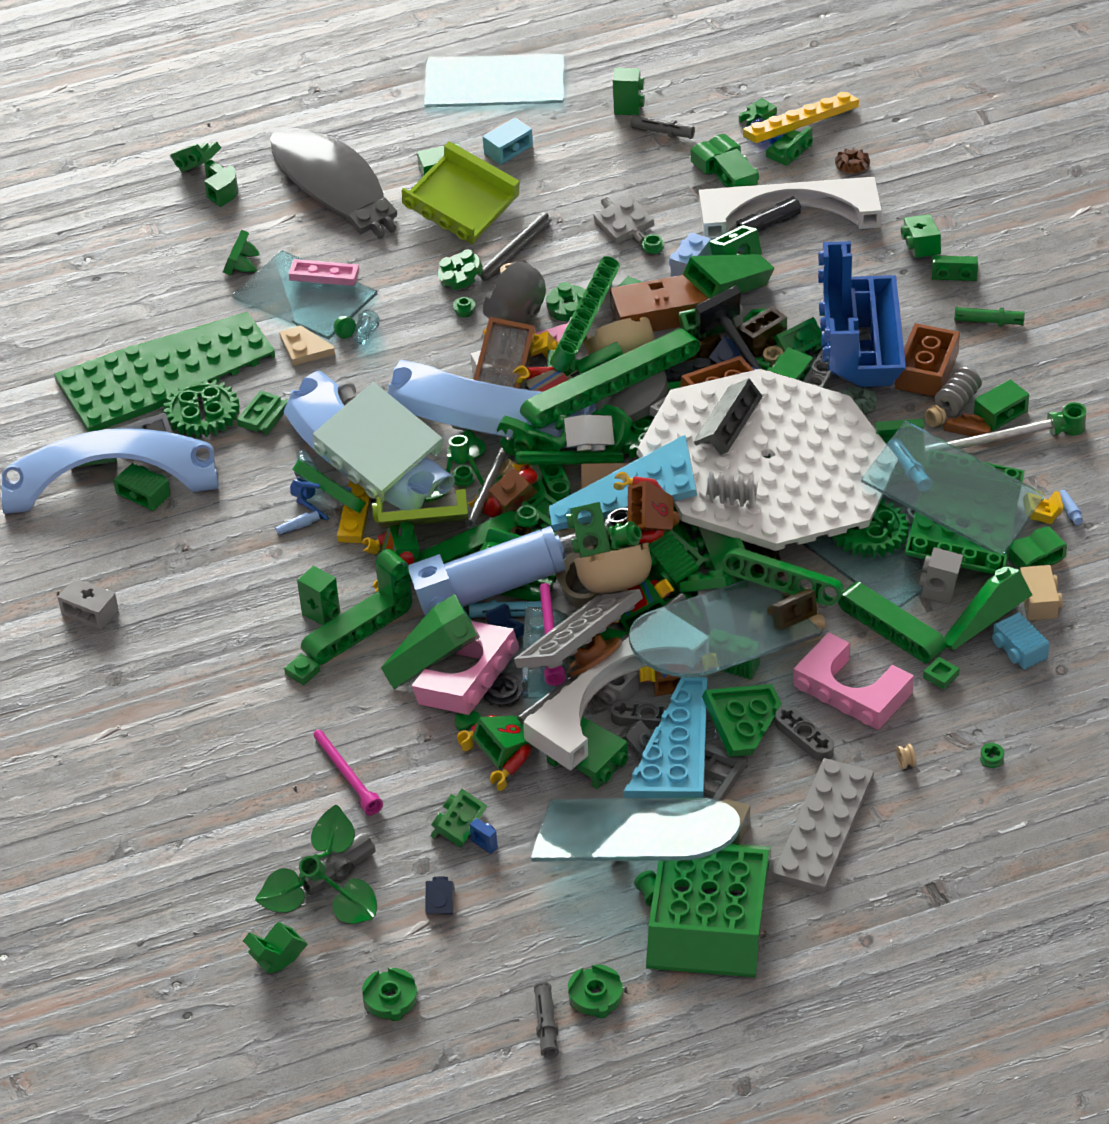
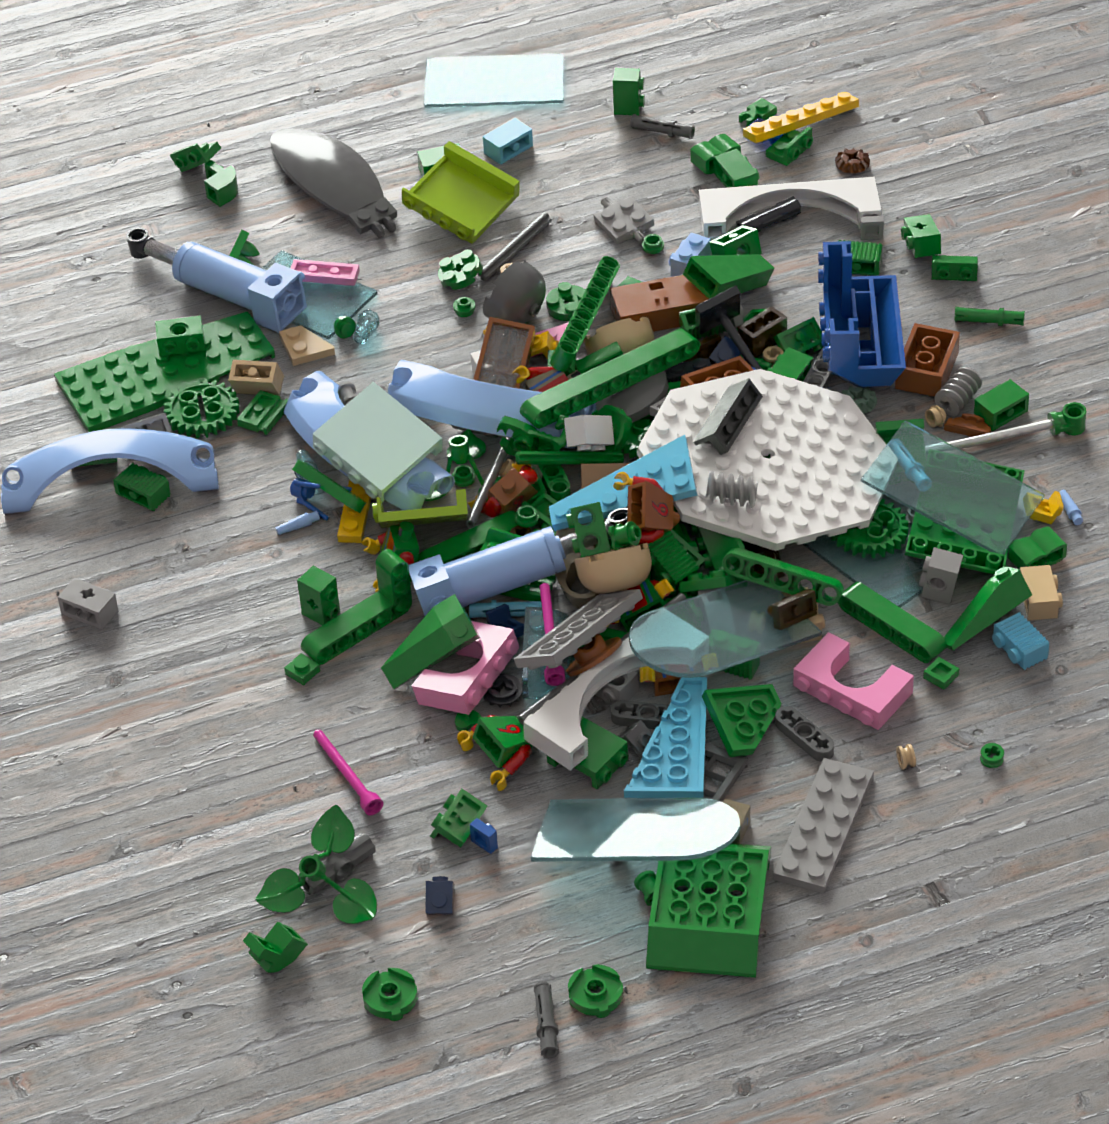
(180, 335): none -> green brick
(253, 376): none -> tan brick
(271, 294): none -> light blue piece
(866, 258): none -> green brick
(871, 227): none -> light grey plate

